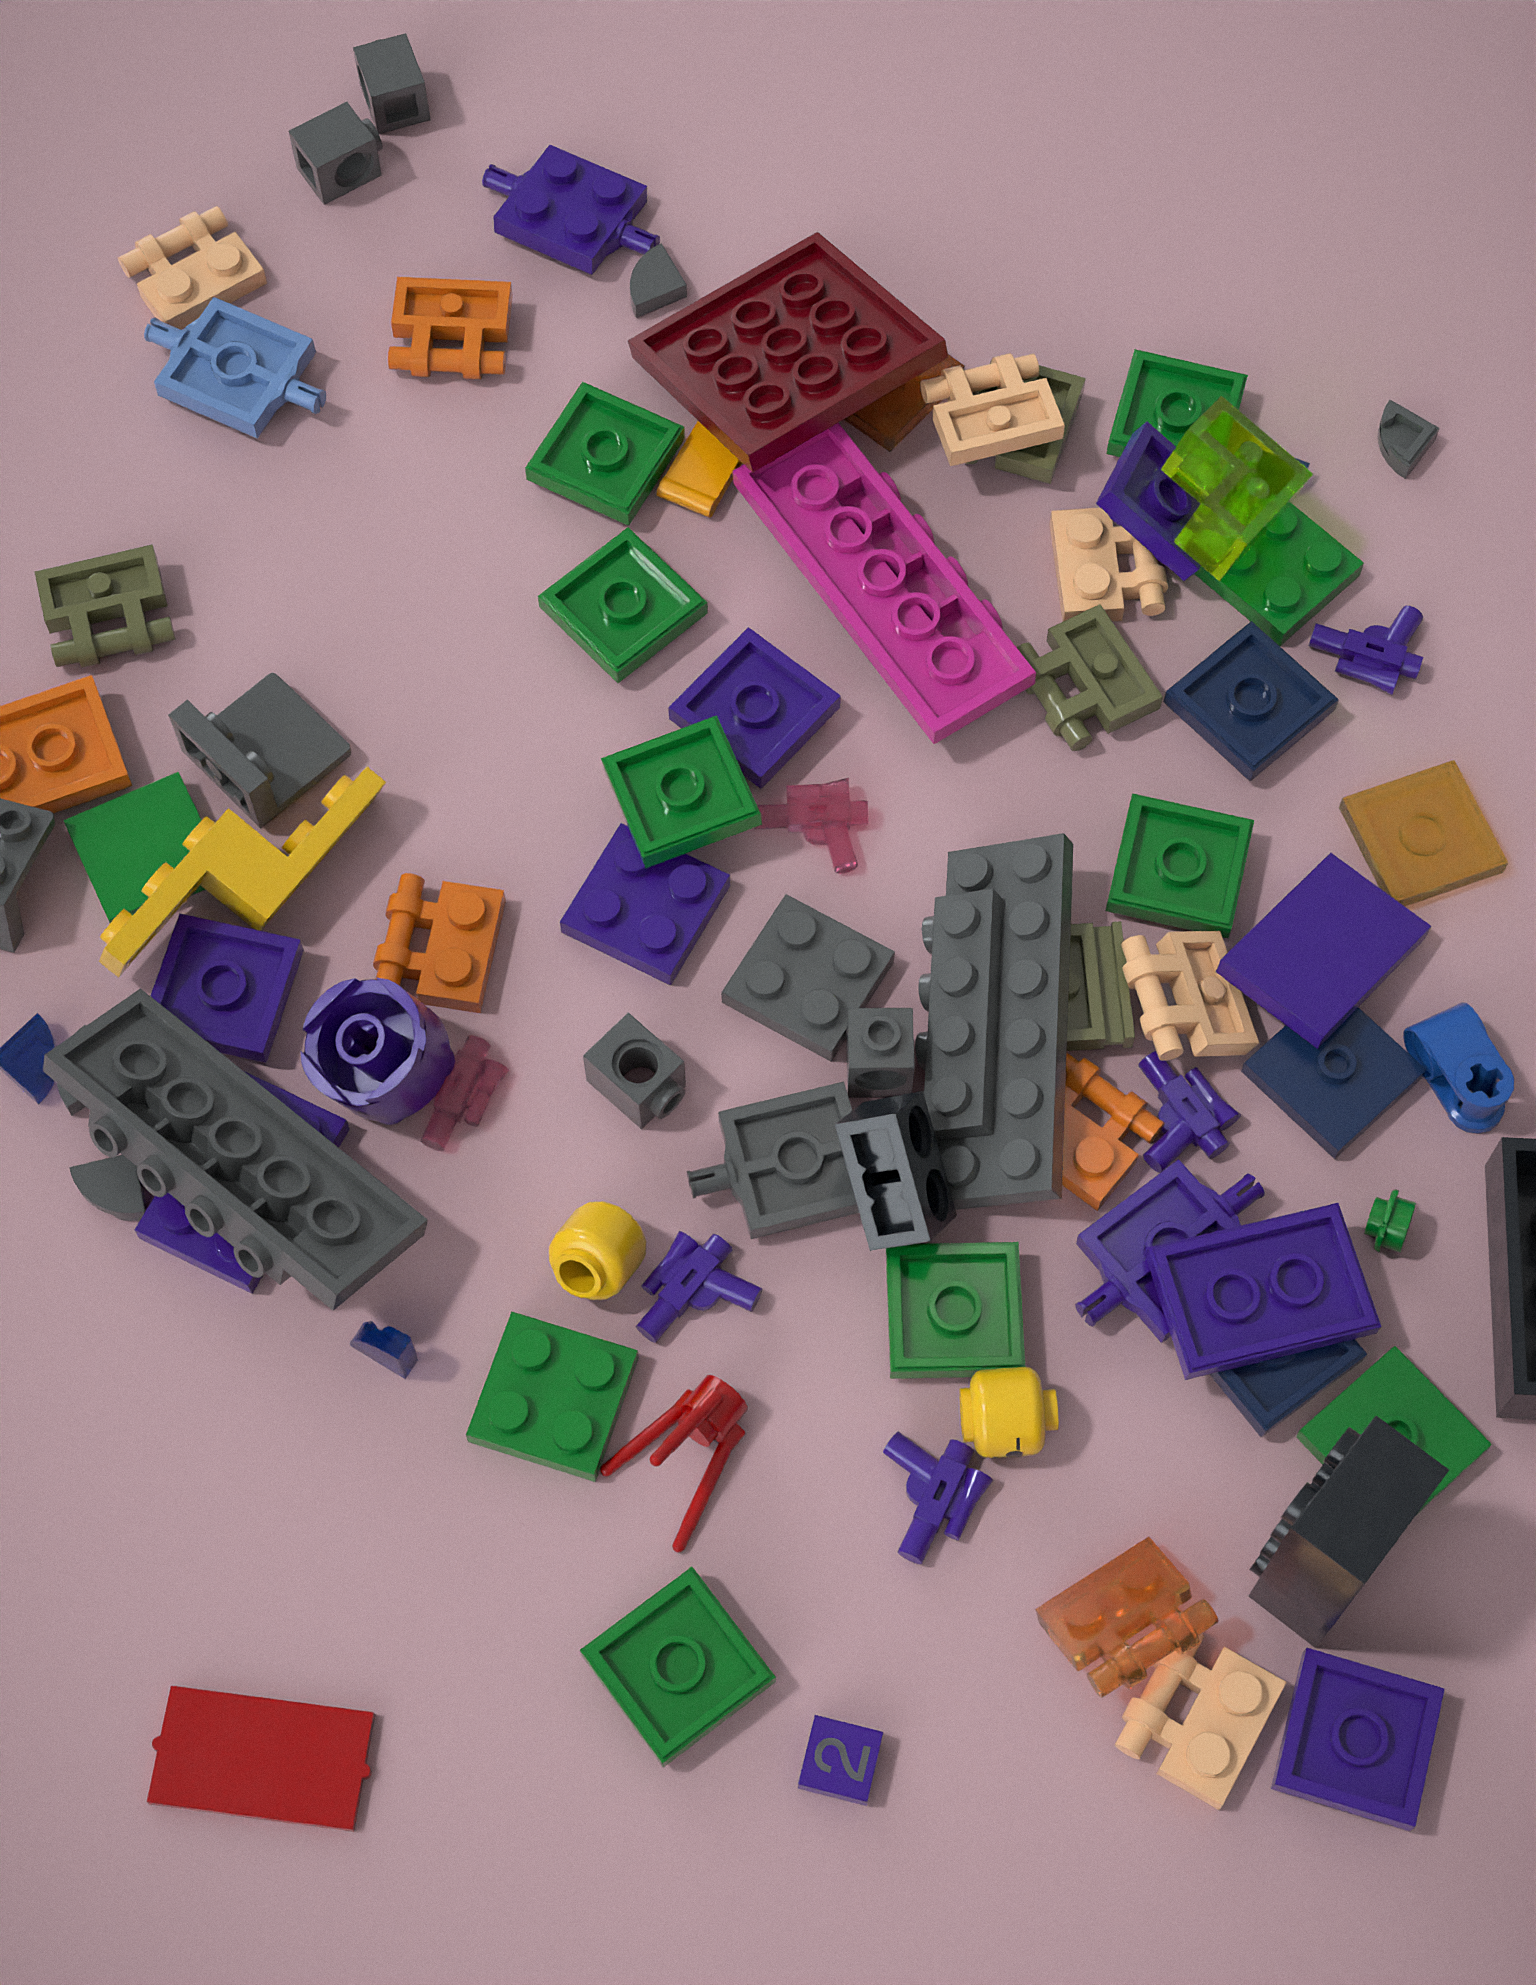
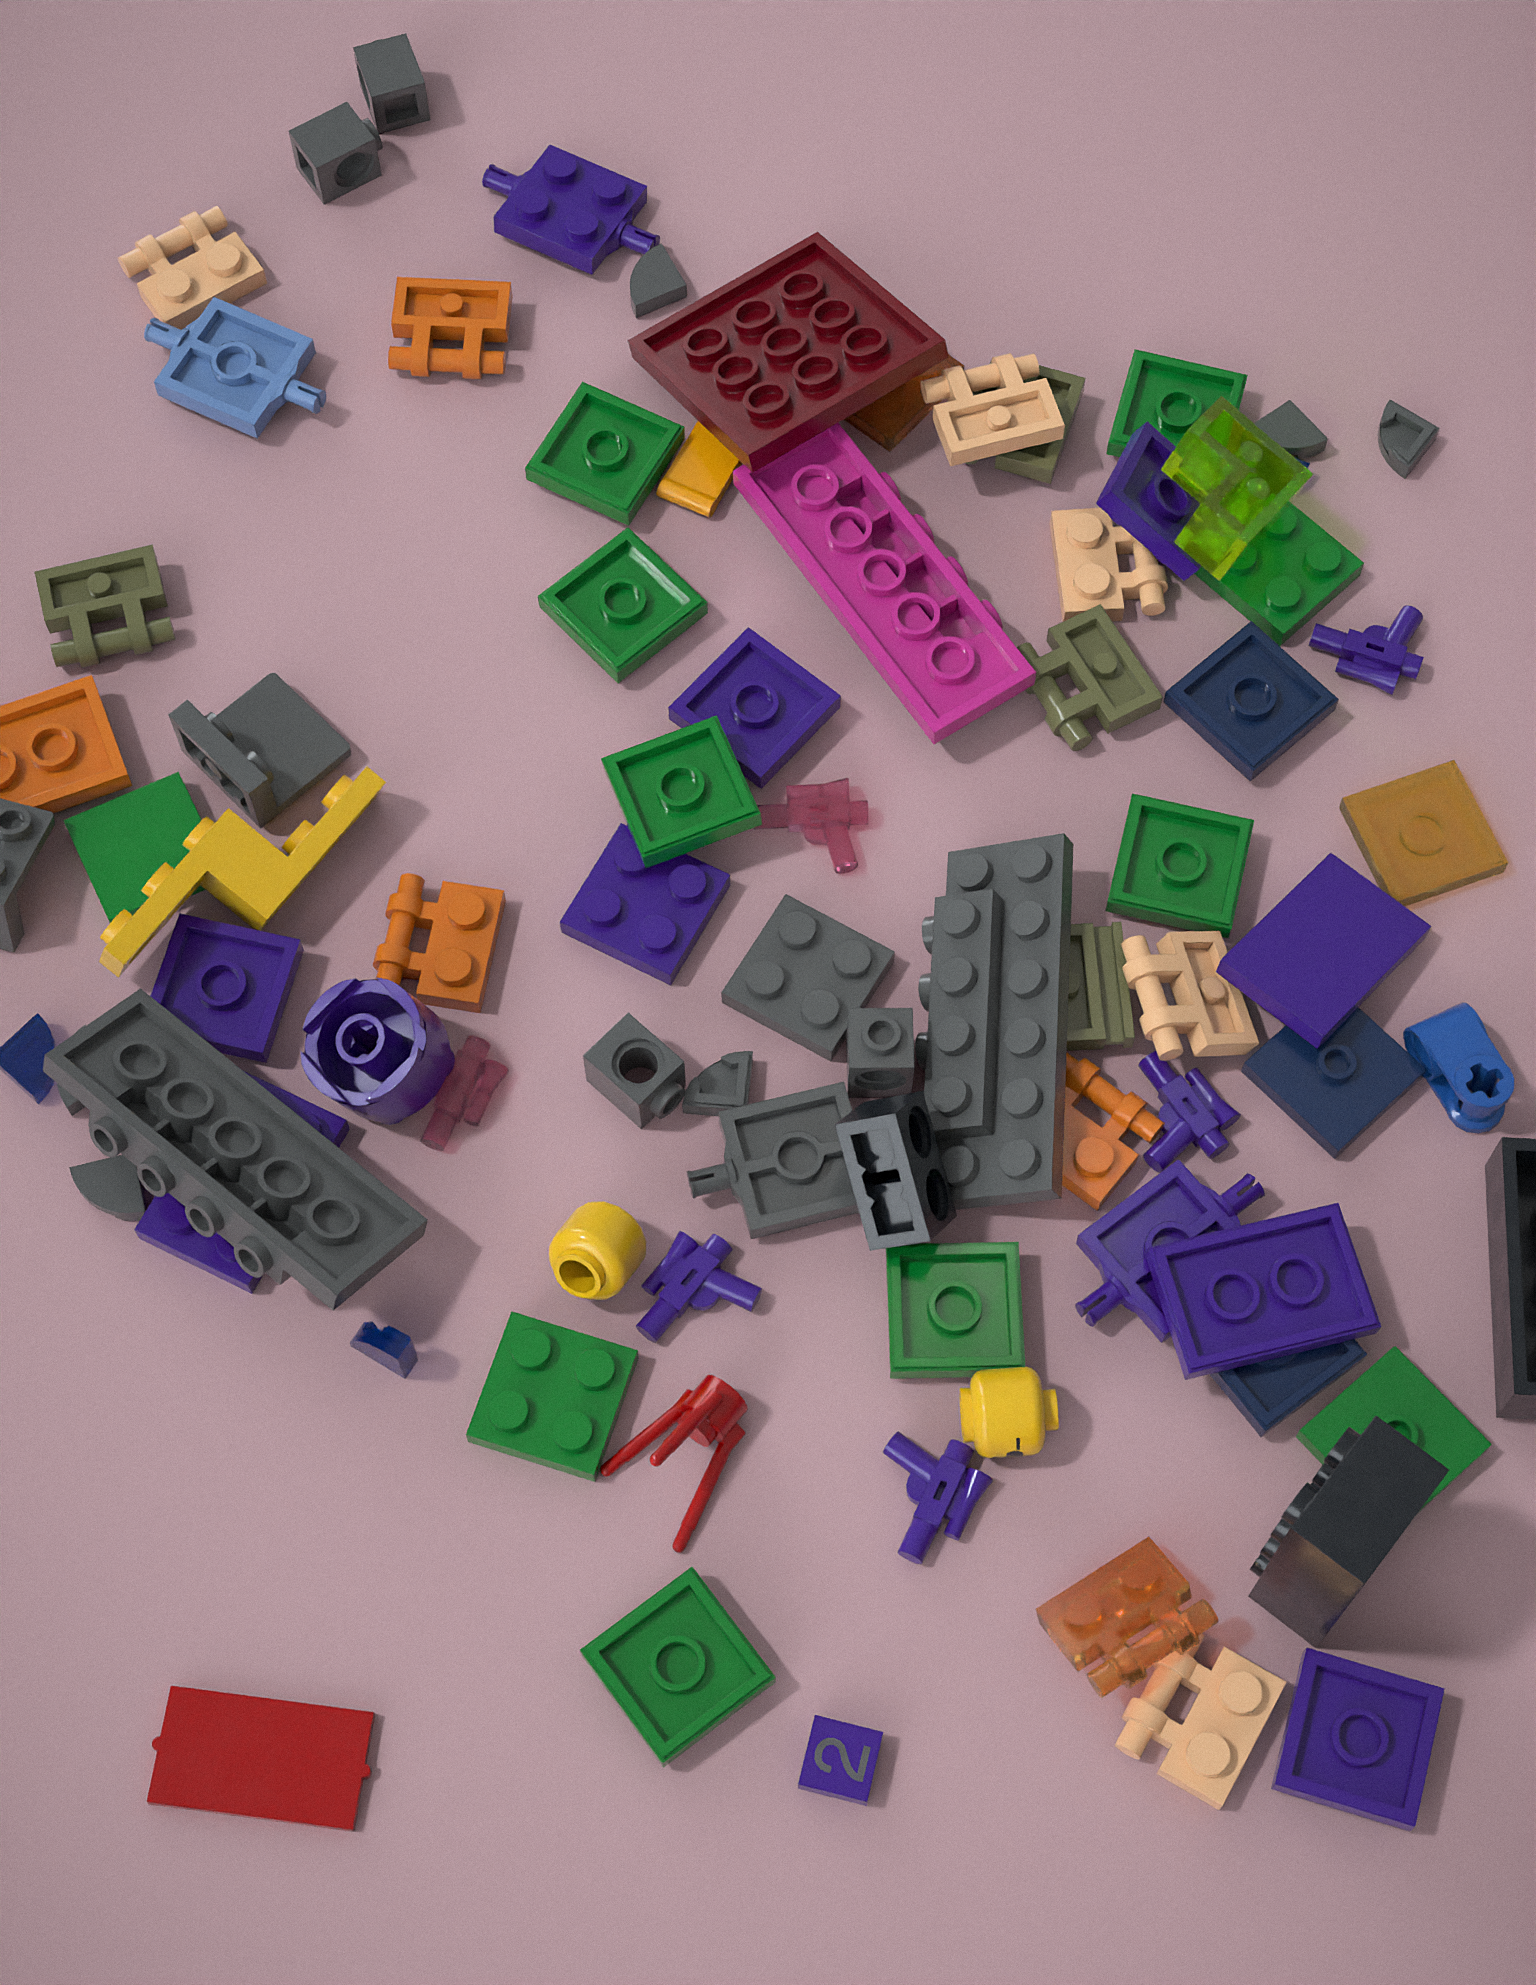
(720, 1085): none -> dark grey tile
(1293, 431): none -> dark grey tile
(1390, 1221): green plate -> none

